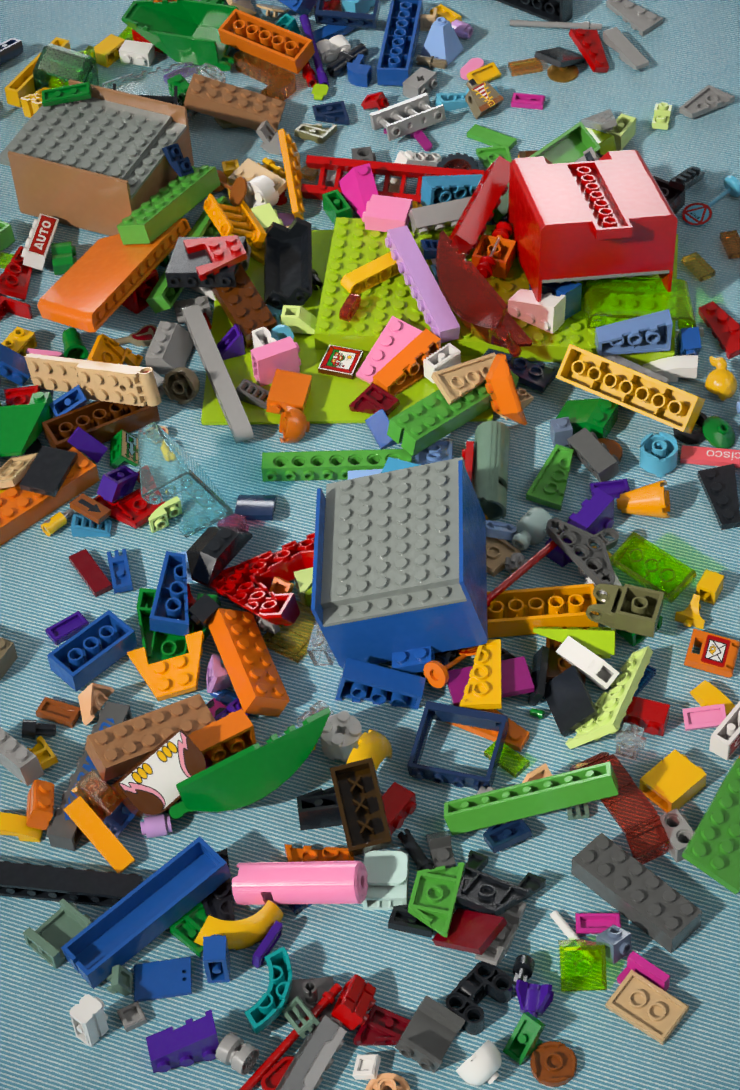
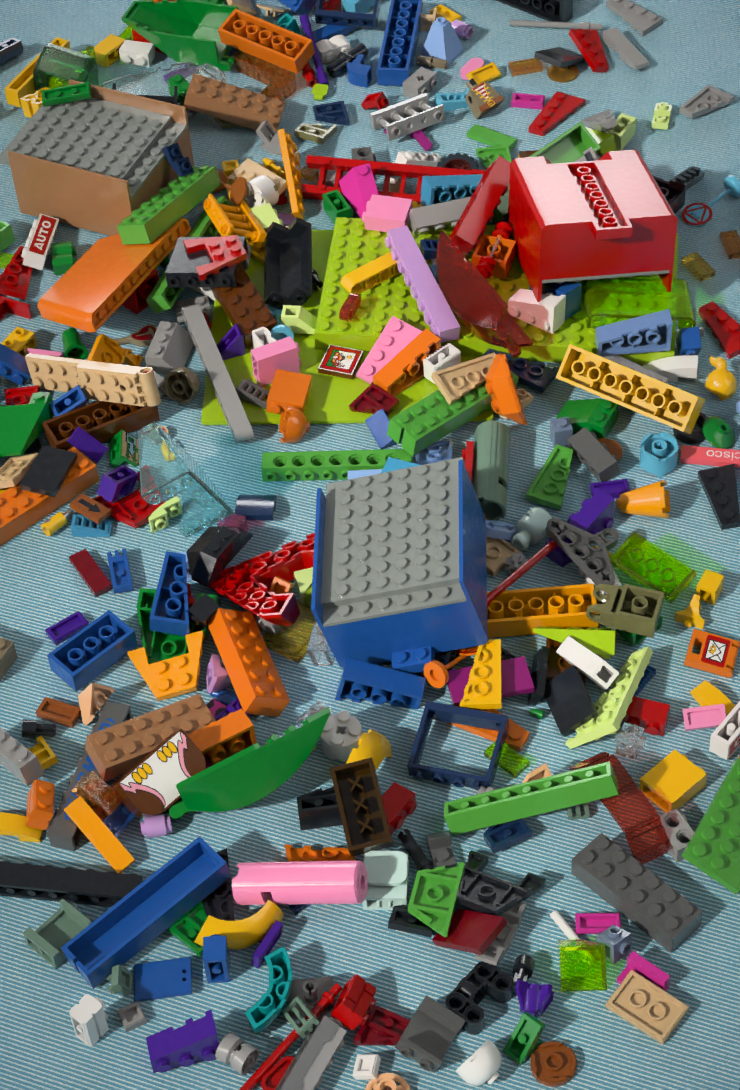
(555, 111): none -> red wing

